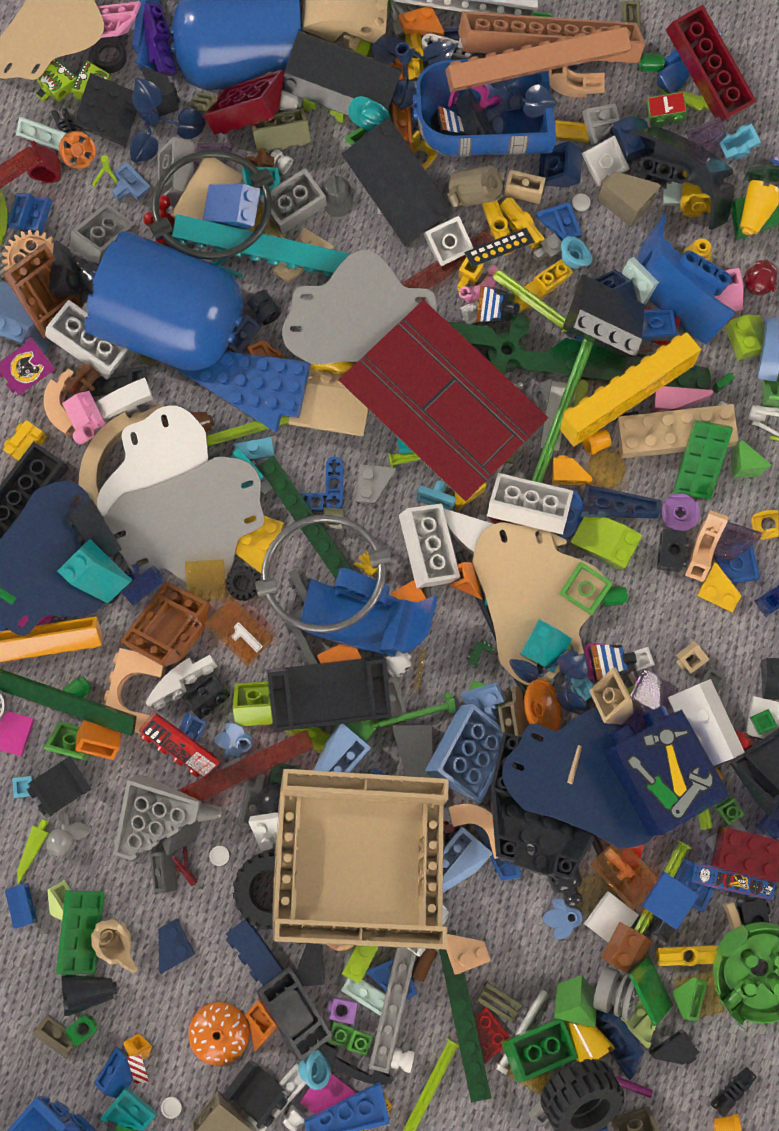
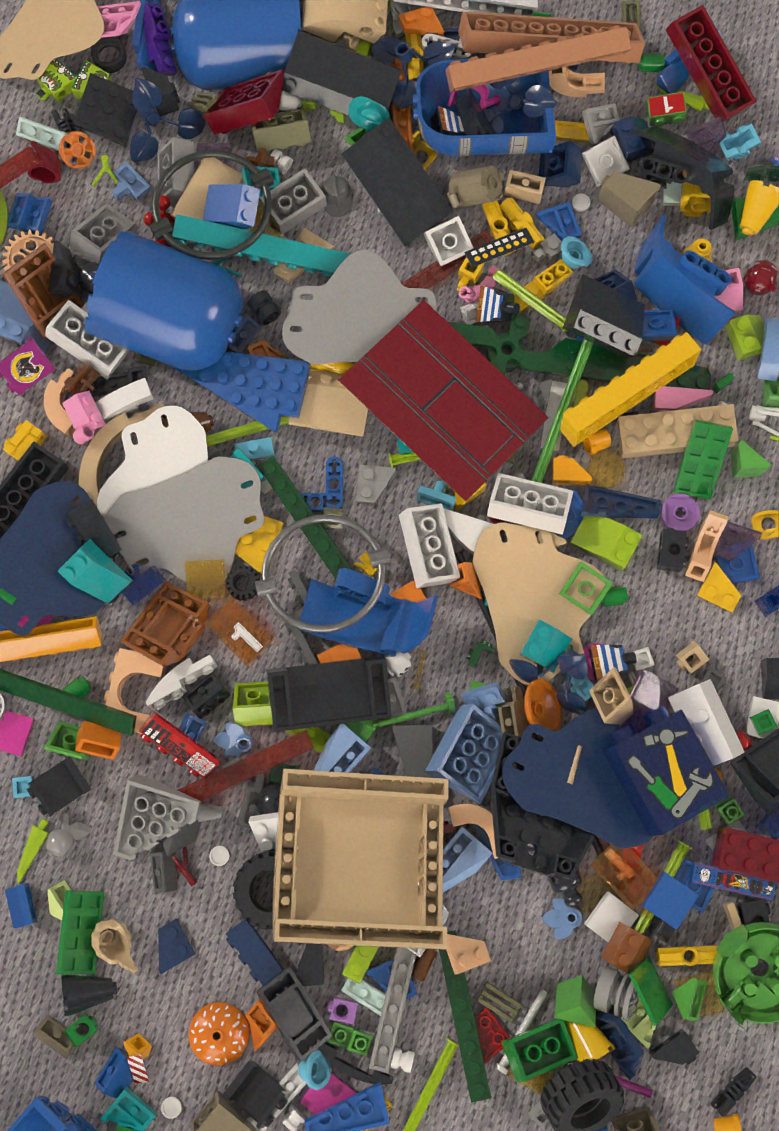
(642, 280): light aqua wing -> none

